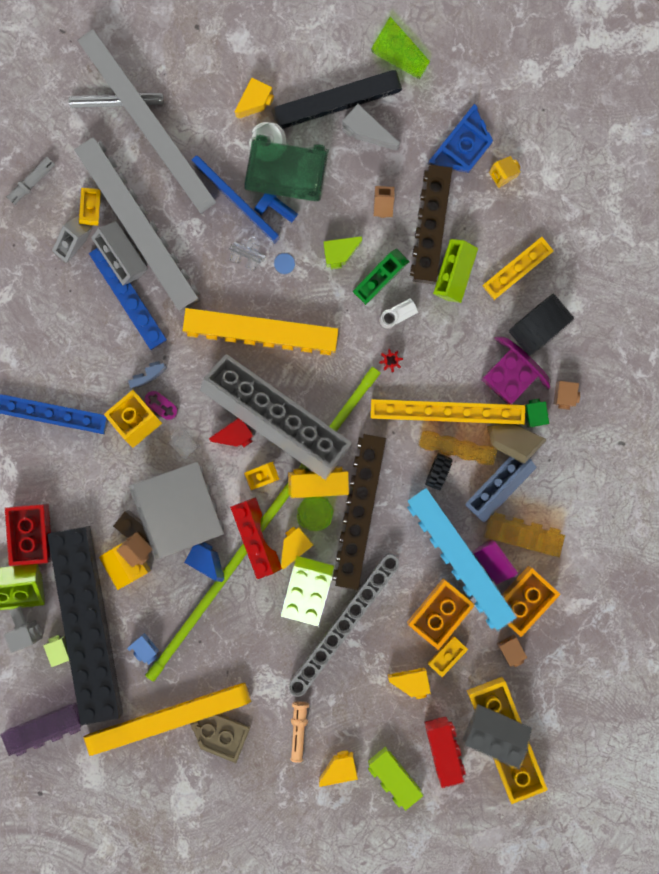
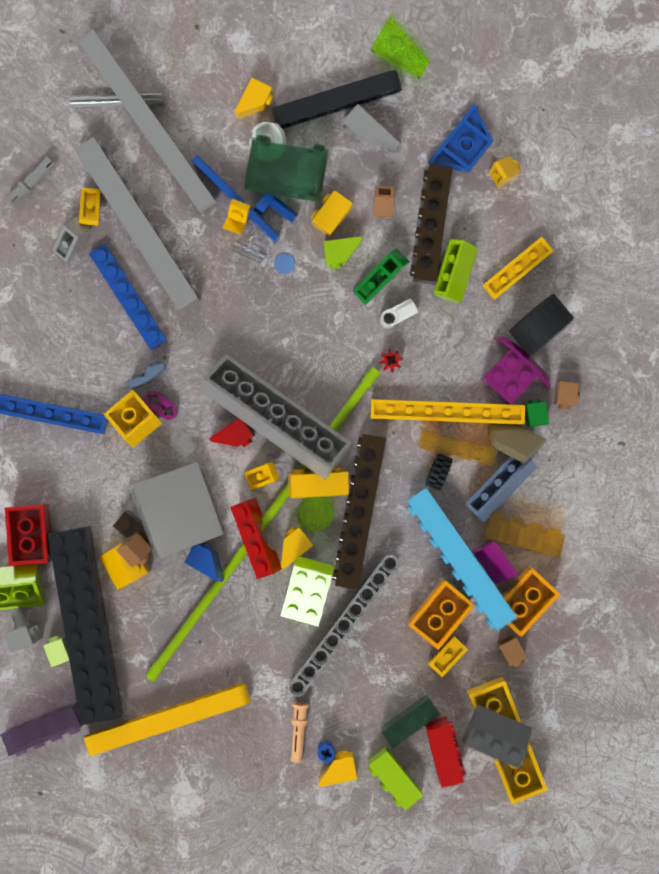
(119, 253): light grey brick -> none
(144, 649): medium blue brick -> none
(221, 736): dark tan tile -> none
(237, 217): none -> yellow slope
(260, 330): yellow brick -> none
(330, 755): none -> blue bush
(332, 213): none -> yellow brick
(410, 721): none -> clear green brick
(411, 682): yellow slope -> none

